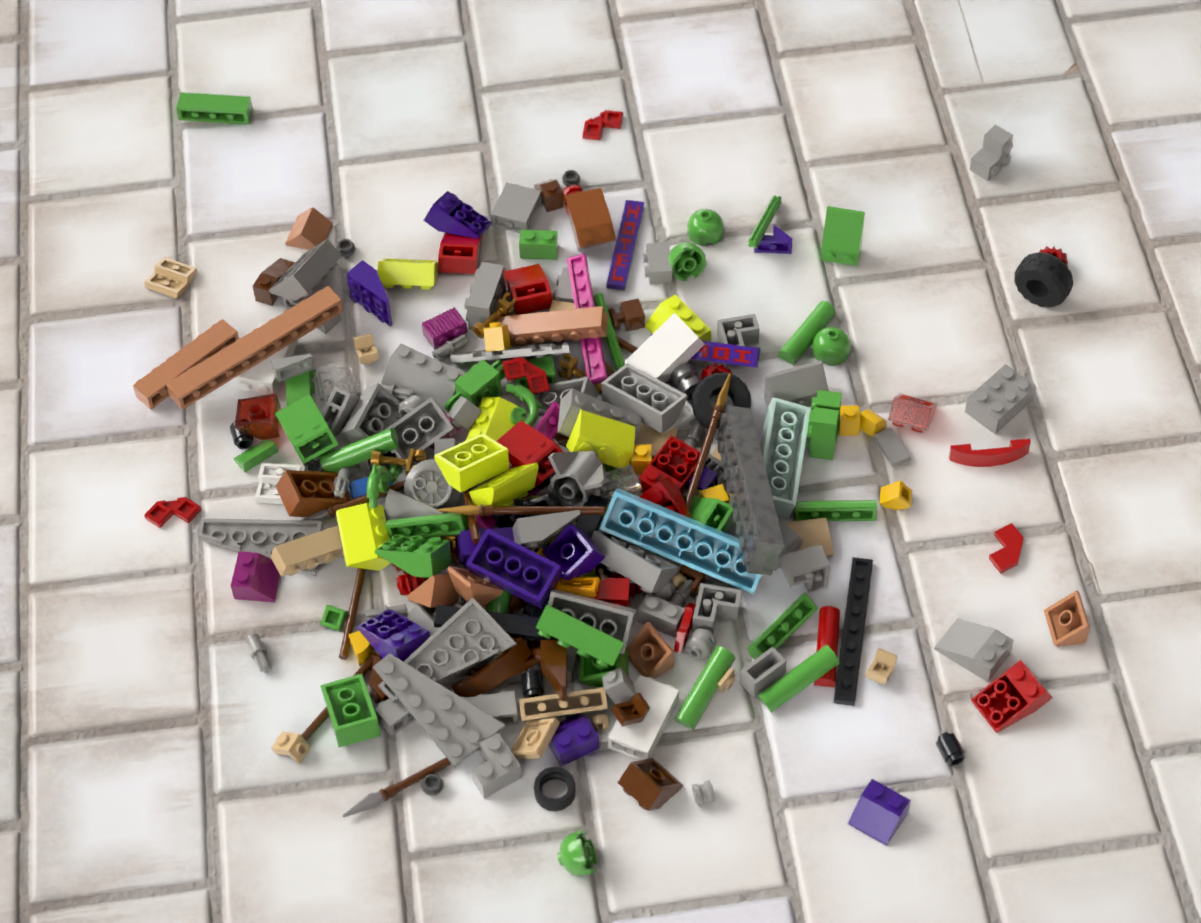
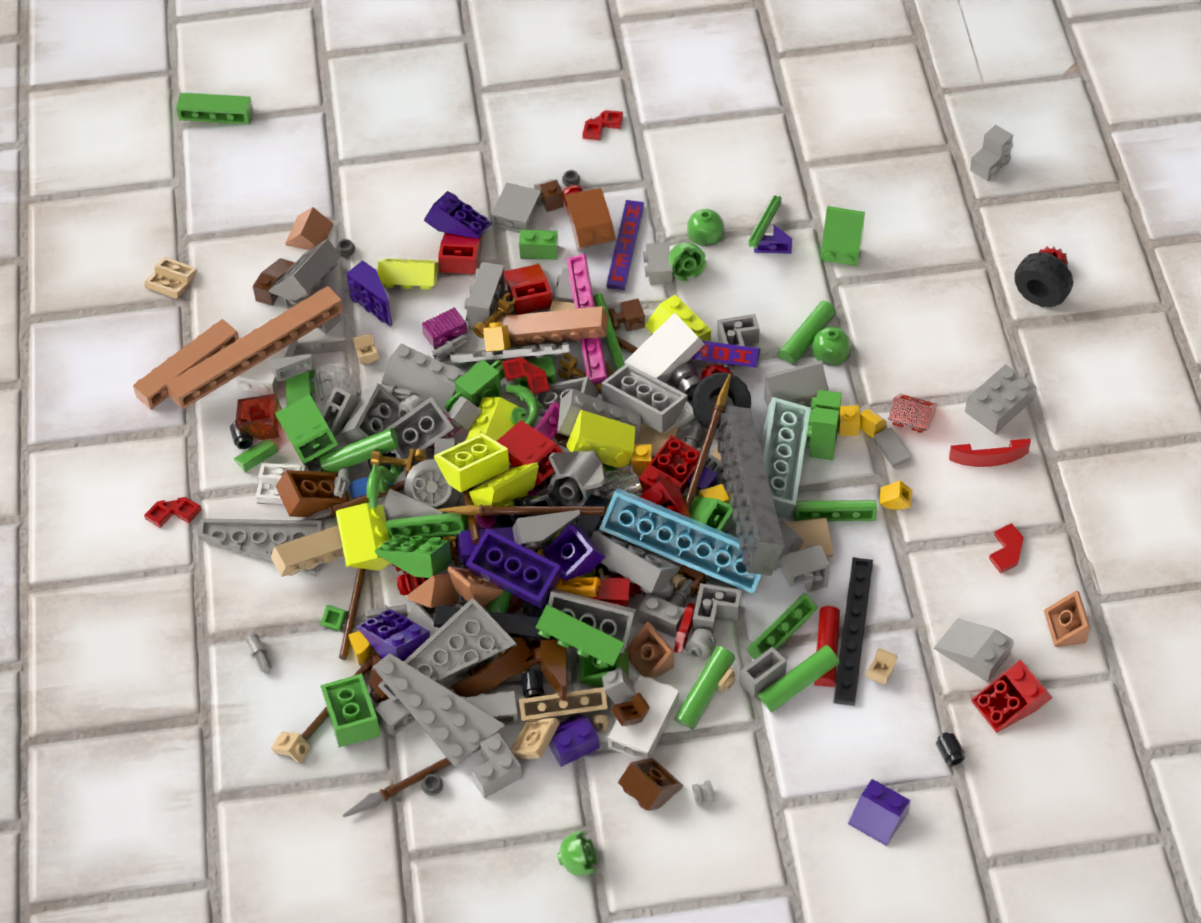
(255, 578): magenta slope -> none
(558, 774): black tyre -> none

